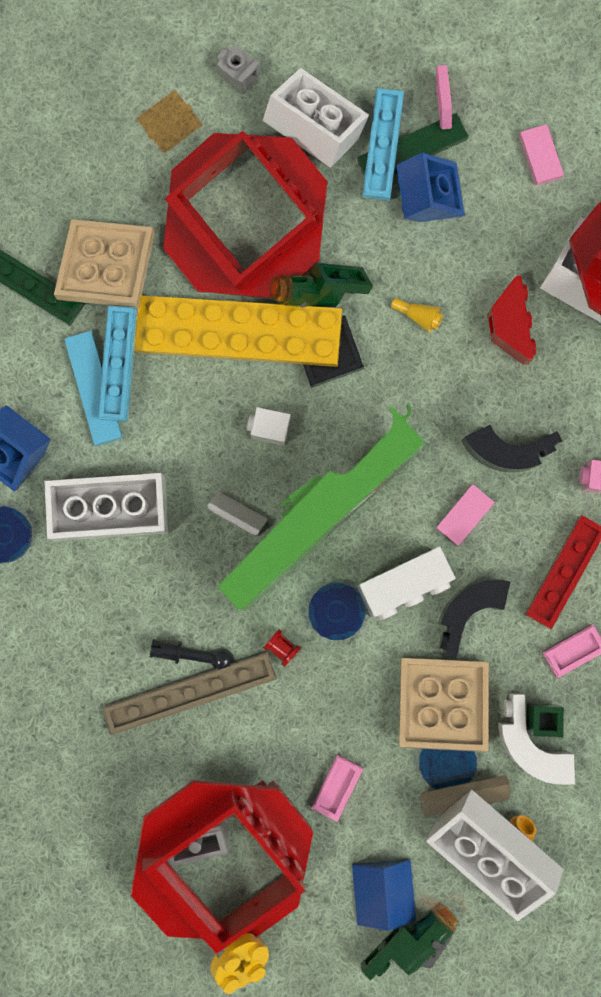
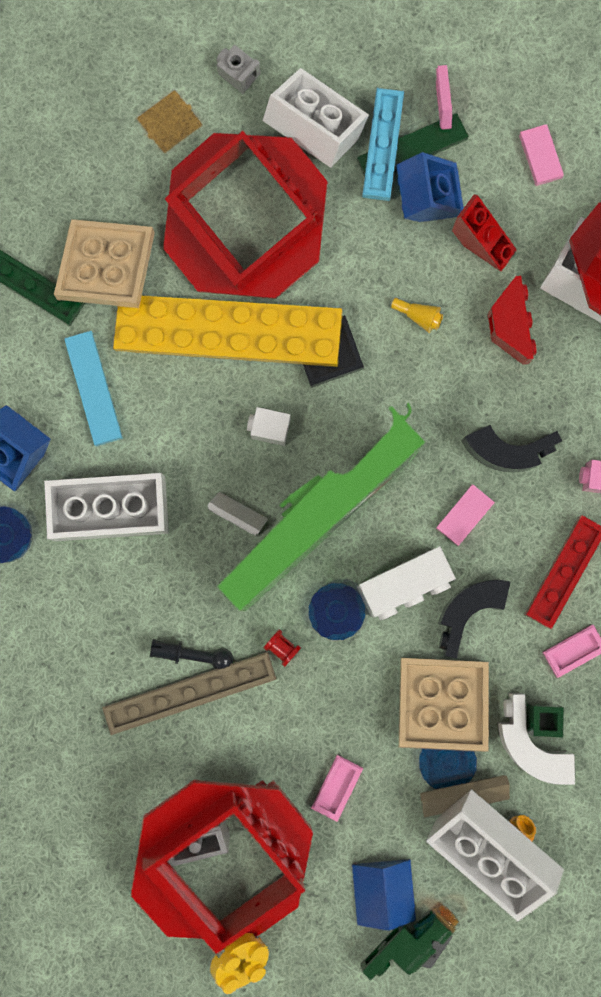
(117, 363): medium azure tile -> none
(321, 287): dark green plate -> none
(482, 234): none -> red slope

